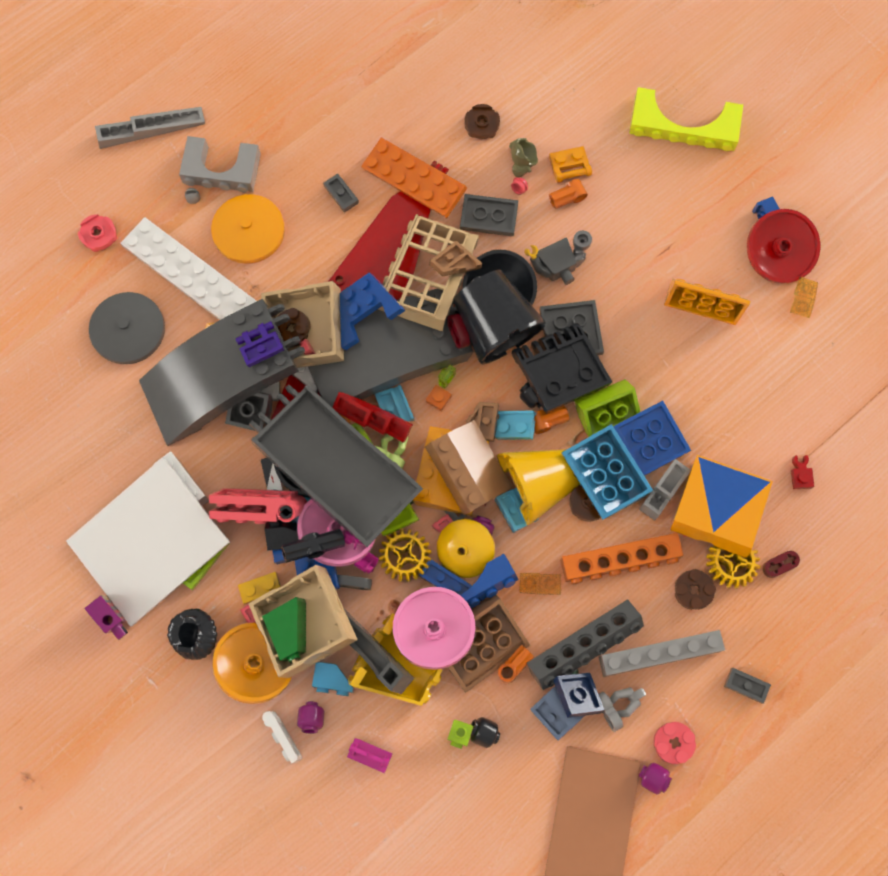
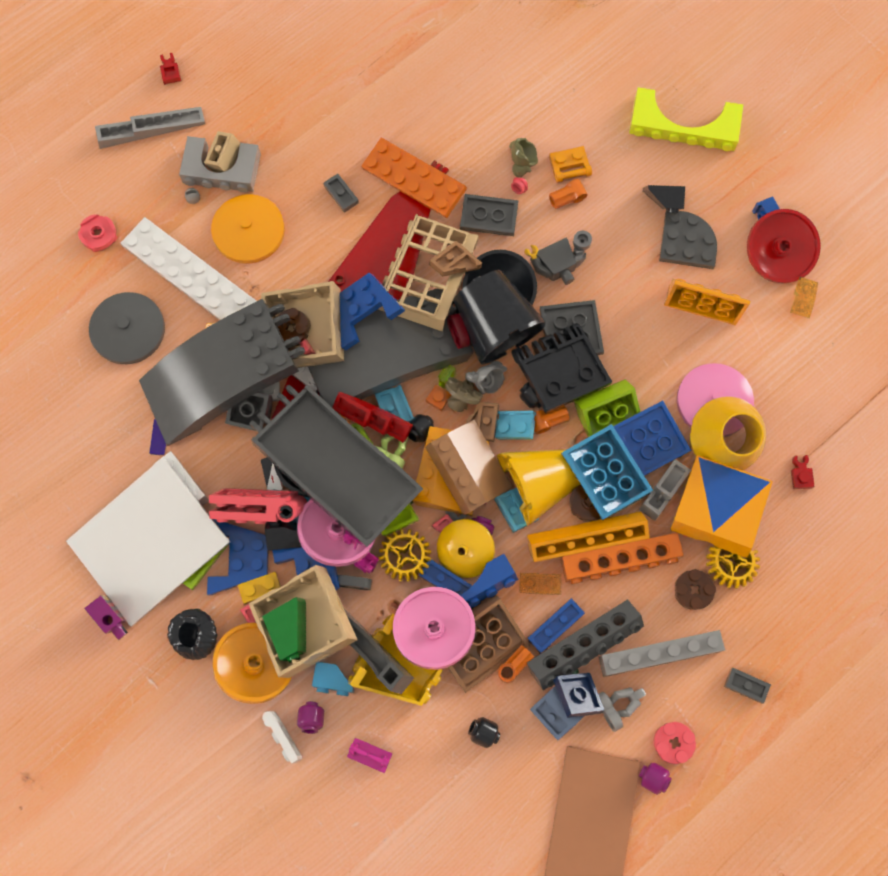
(157, 441): none -> dark purple sticker
(169, 70): none -> red plate
(223, 152): none -> tan brick
(246, 558): none -> blue wing
(262, 348): dark purple plate -> none
(313, 545): black piece -> none
(420, 427): none -> black head
(460, 734): lime bracket -> none
(462, 394): none -> dark tan plate
(485, 130): reddish brown plate -> none
(488, 378): none -> light grey hair
(555, 625): none -> blue plate
(588, 536): none -> light orange brick
(667, 196): none -> black slope
(688, 241): none -> dark grey plate
(708, 428): none -> yellow cone
(709, 383): none -> bright pink dish
(779, 560): dark red beam -> none

